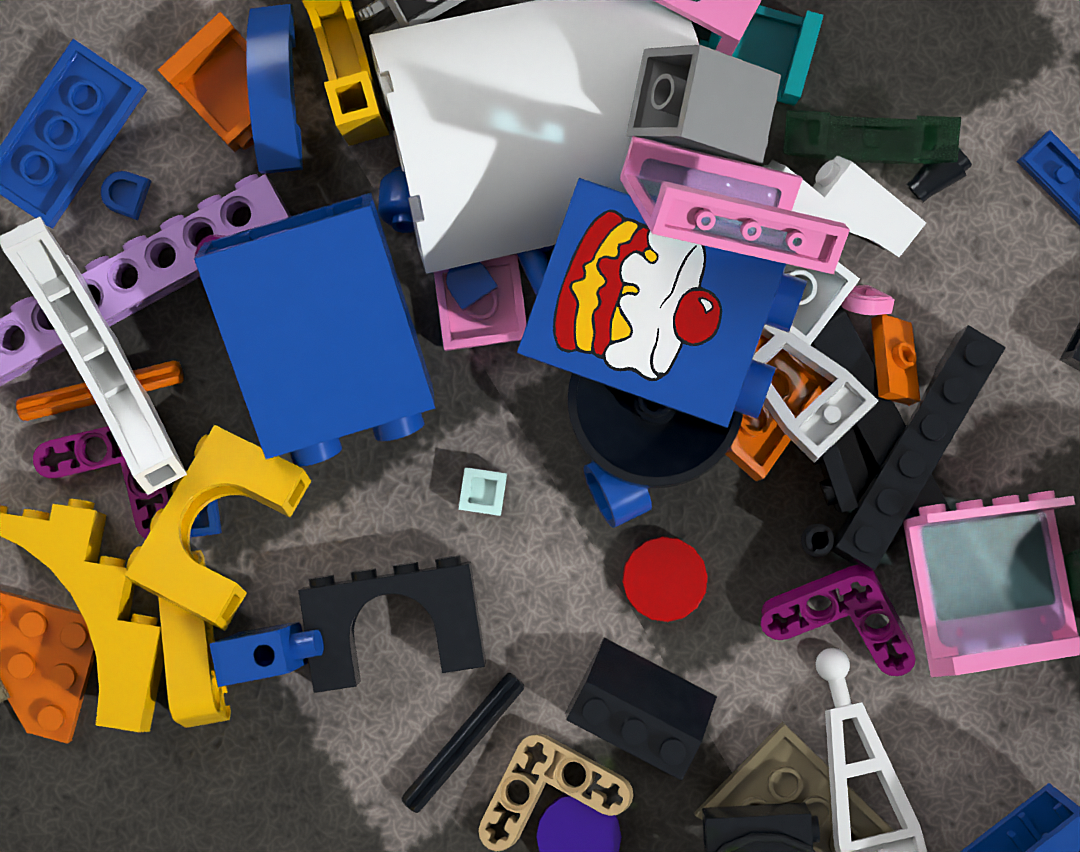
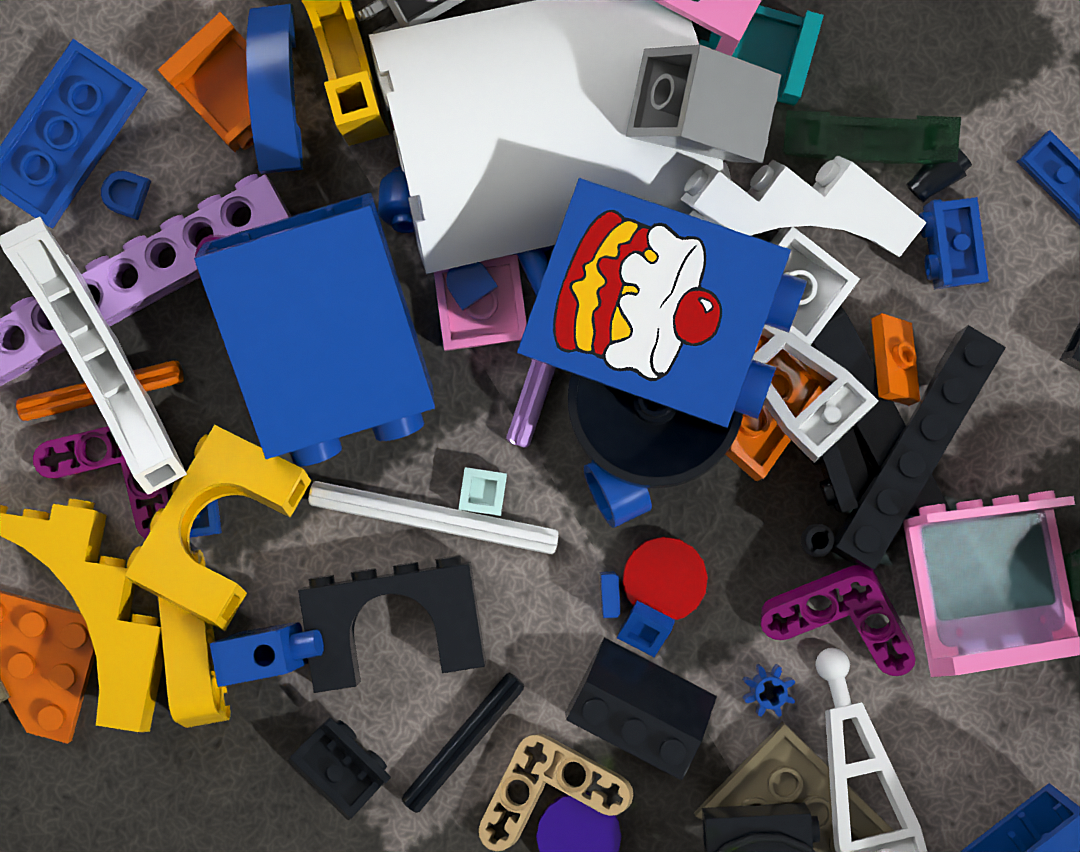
(340, 767): none -> black bracket
(433, 517): none -> white axle
(530, 404): none -> lavender axle
(610, 594): none -> blue tile
(645, 628): none -> blue tile
(728, 206): bright pink panel -> none
(780, 693): none -> blue gear
(868, 301): bright pink tile -> none
(954, 243): none -> blue bracket

